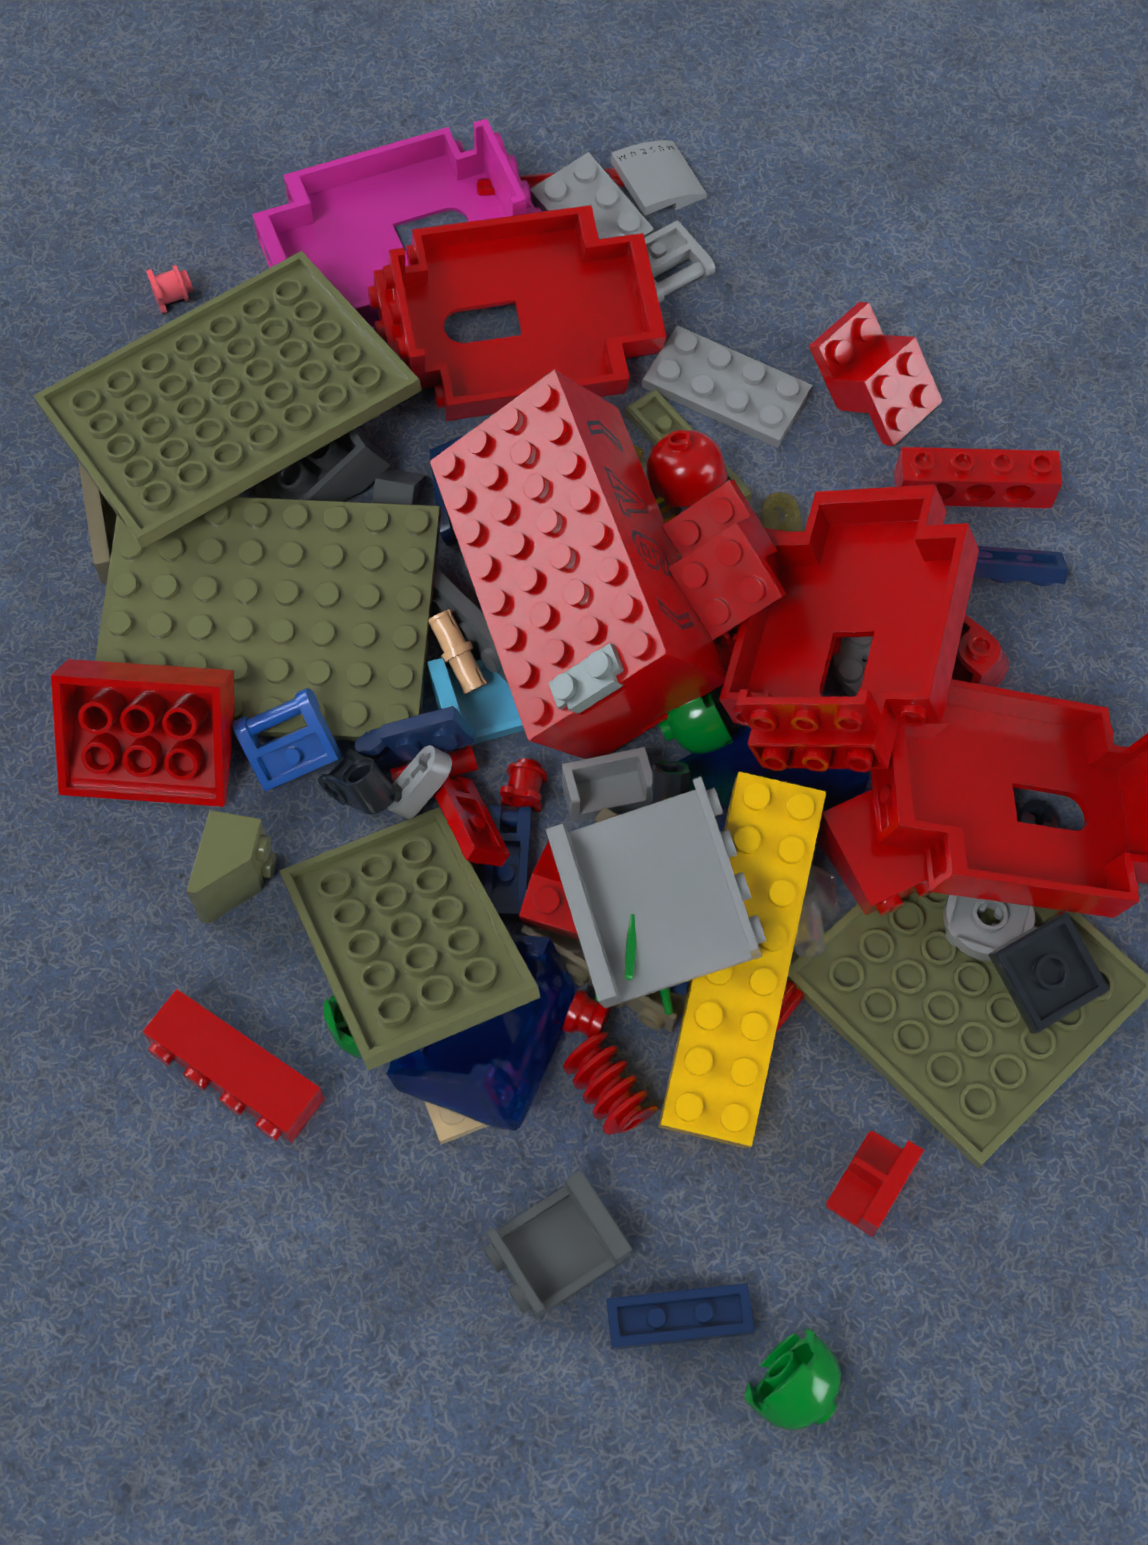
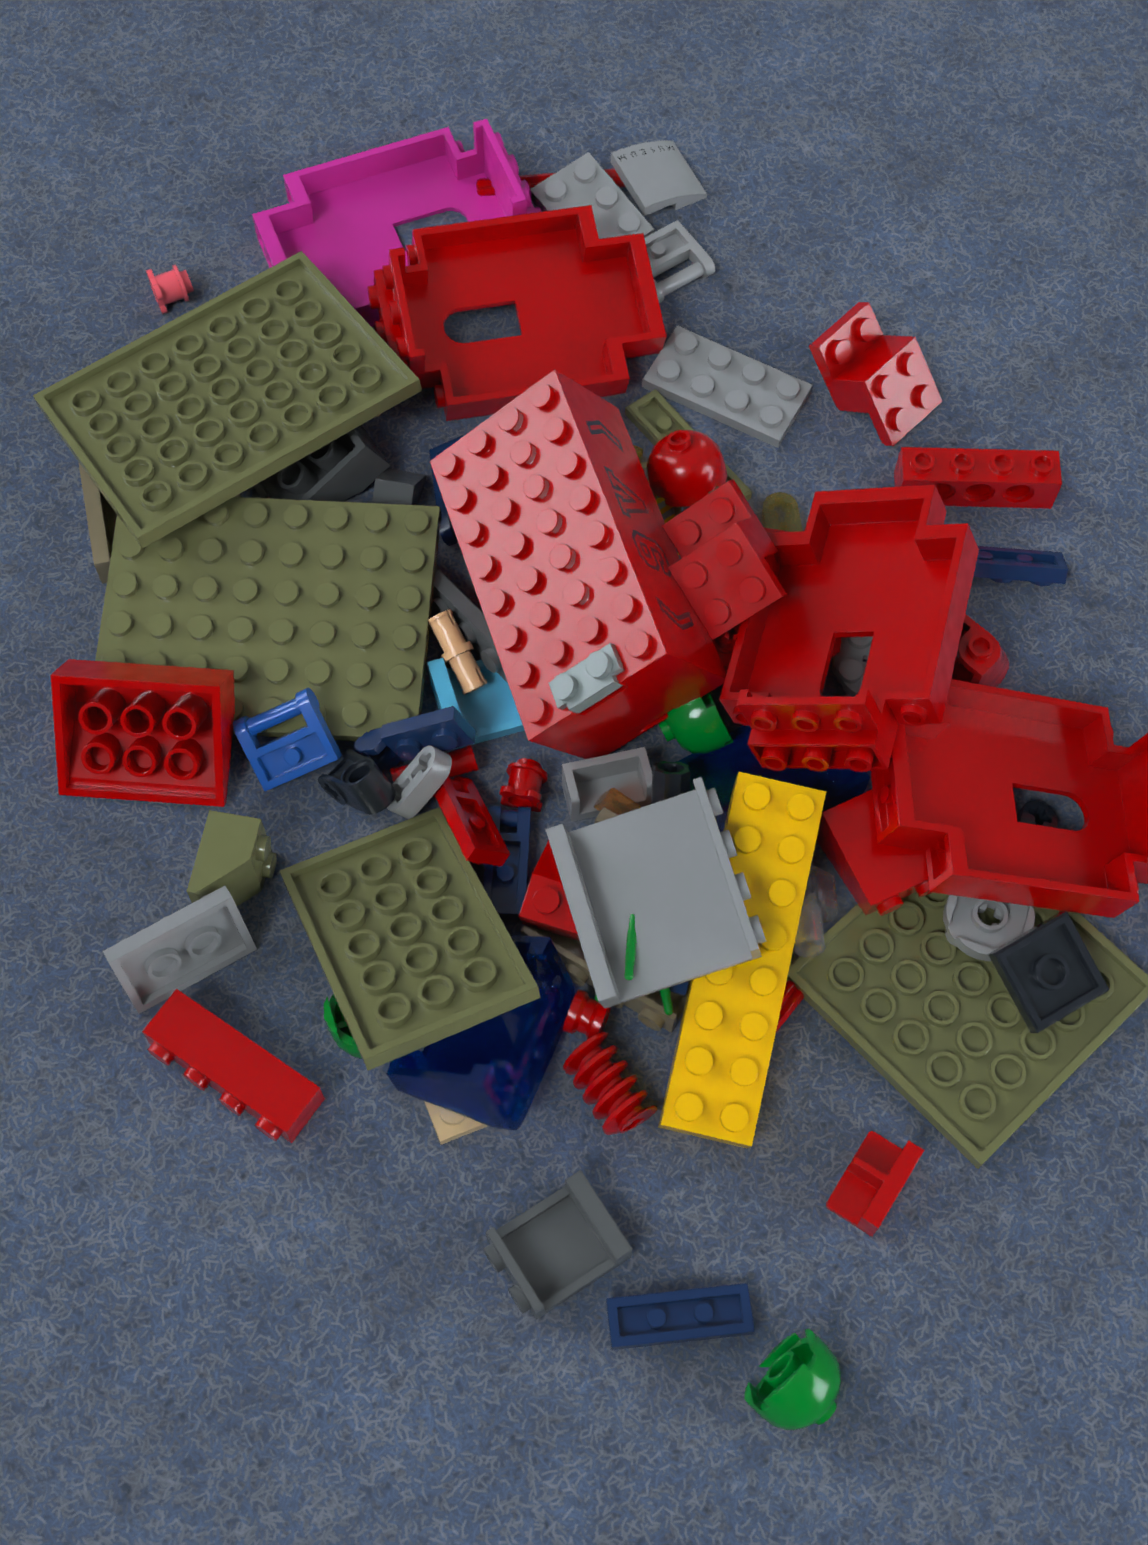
(180, 949): none -> light grey plate
(616, 802): none -> clear orange tile

